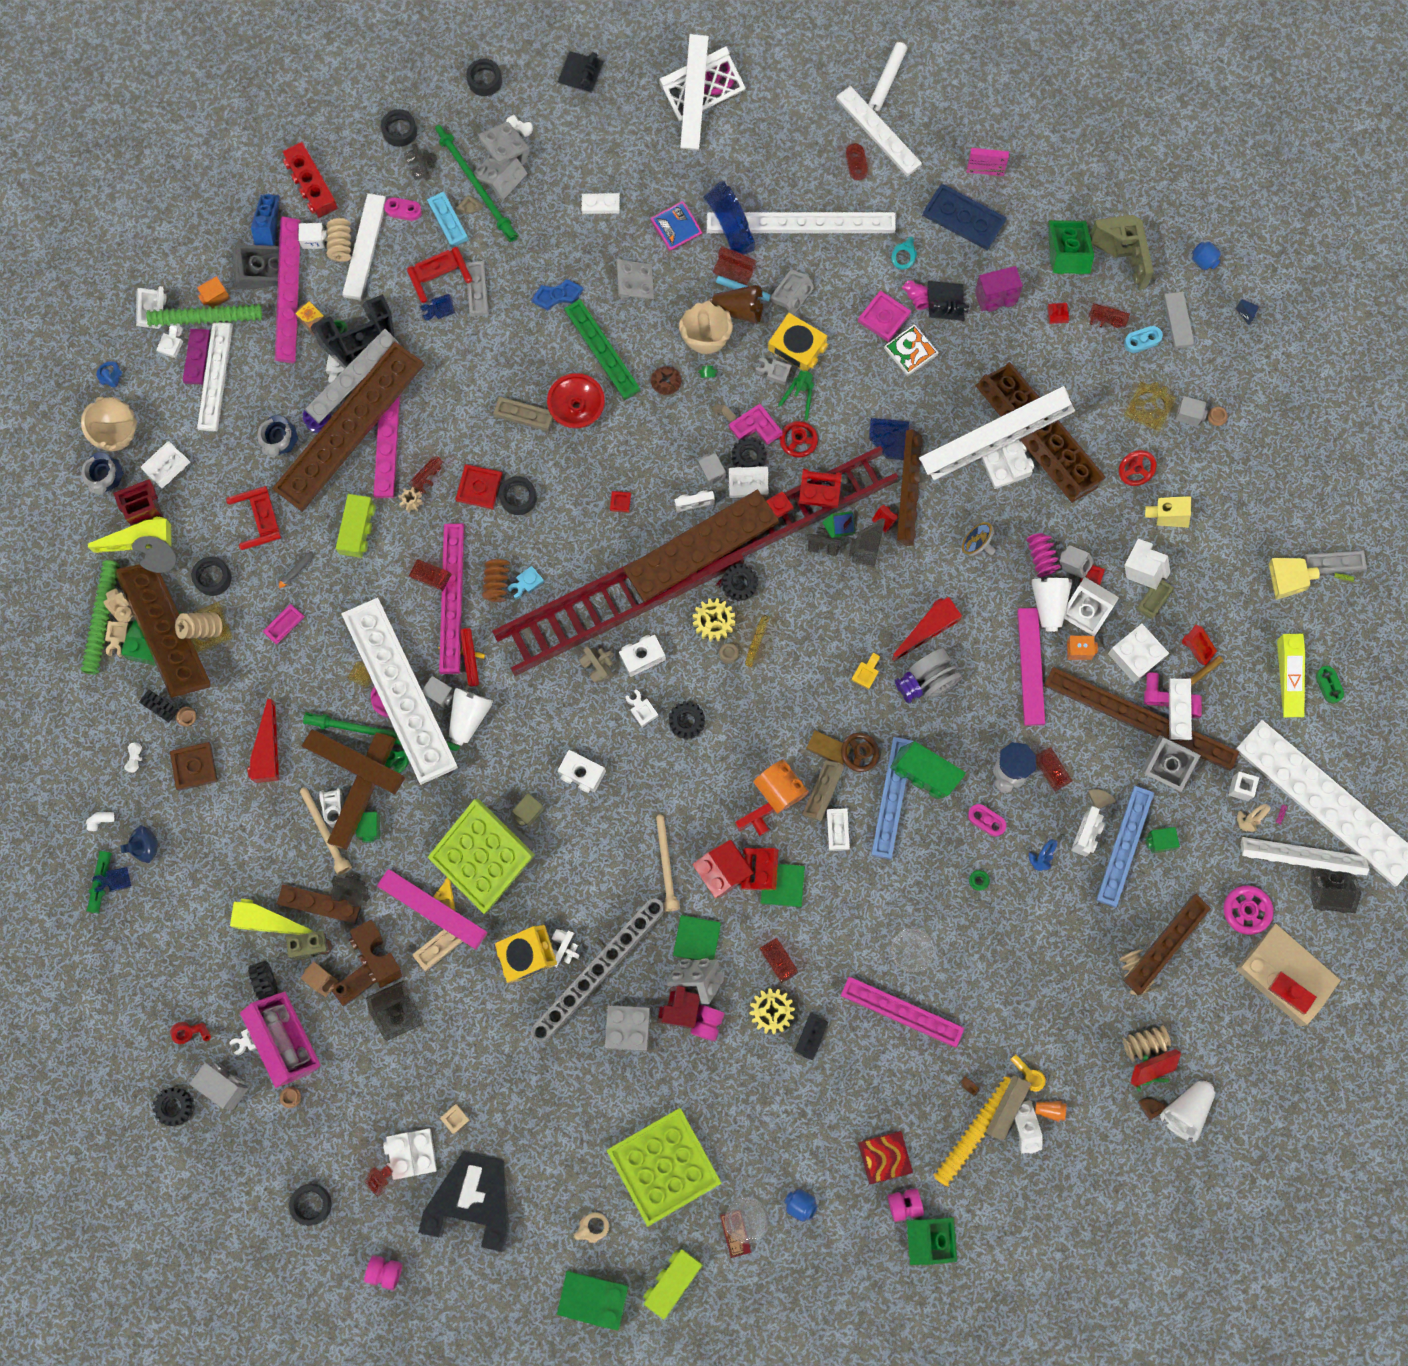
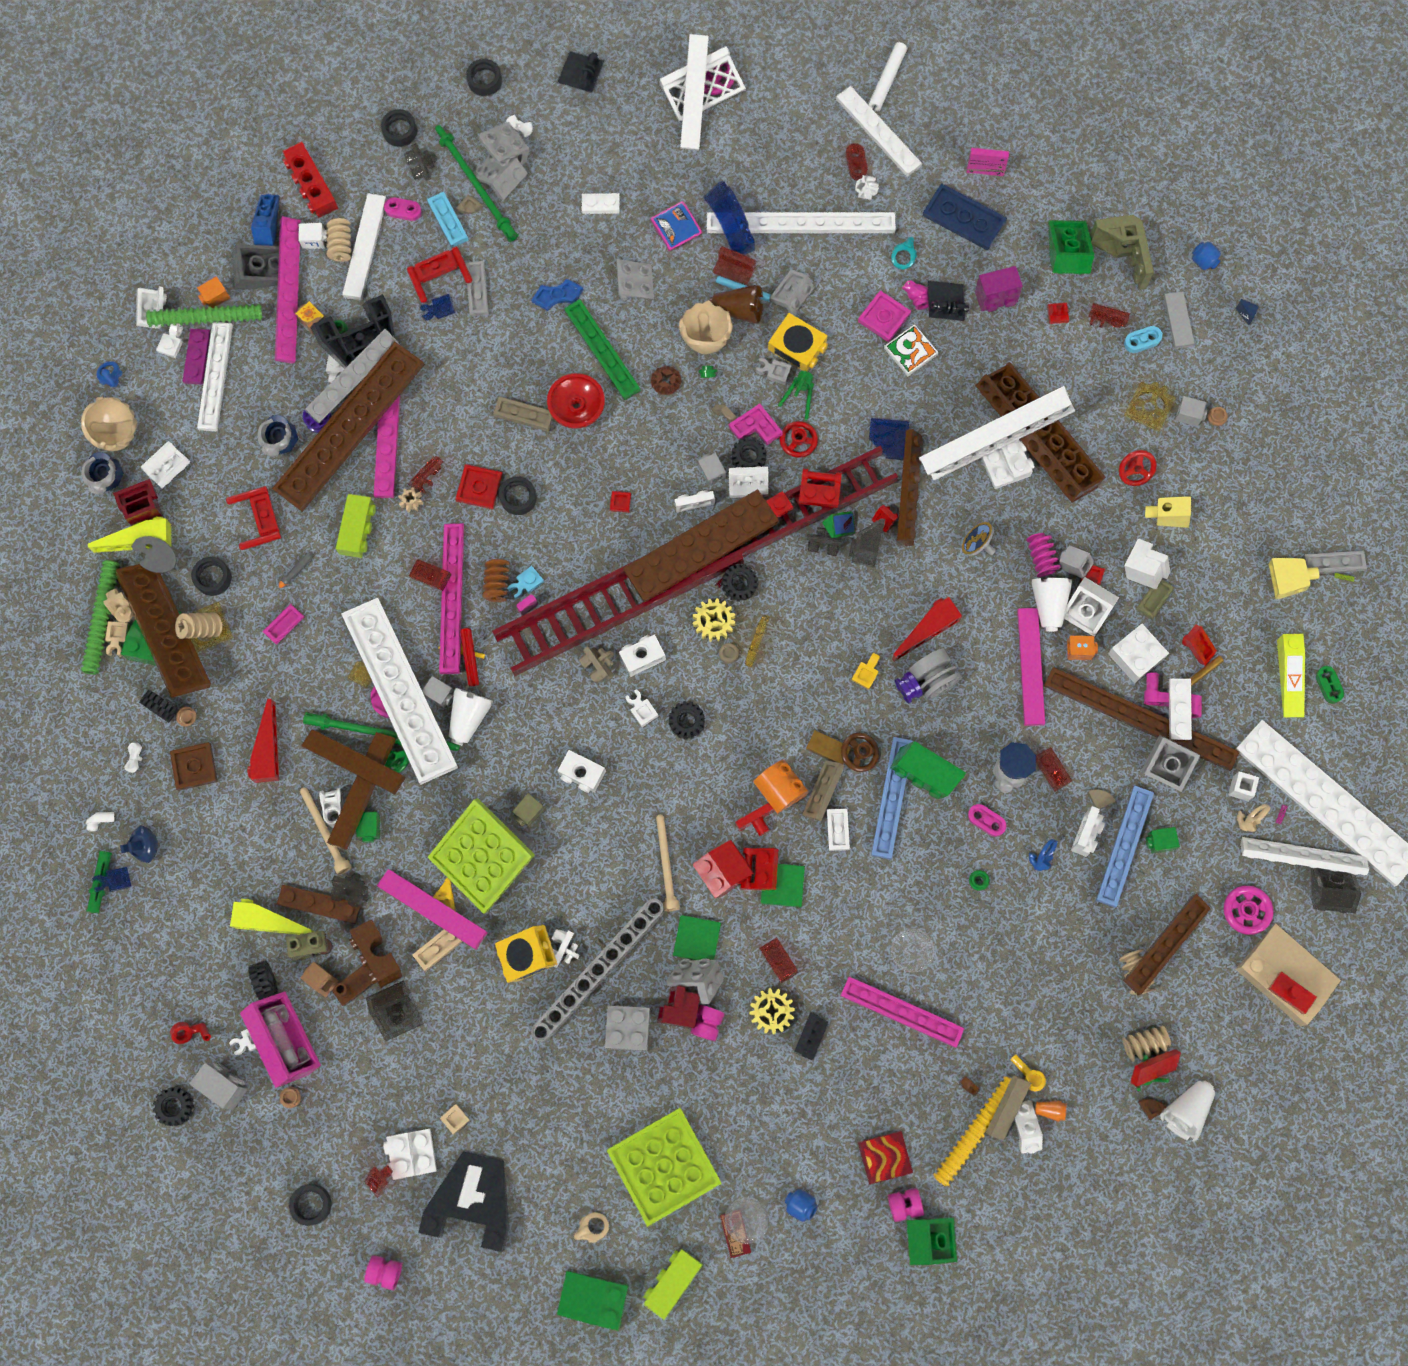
(527, 604): none -> dark pink tile
(866, 187): none -> white gear

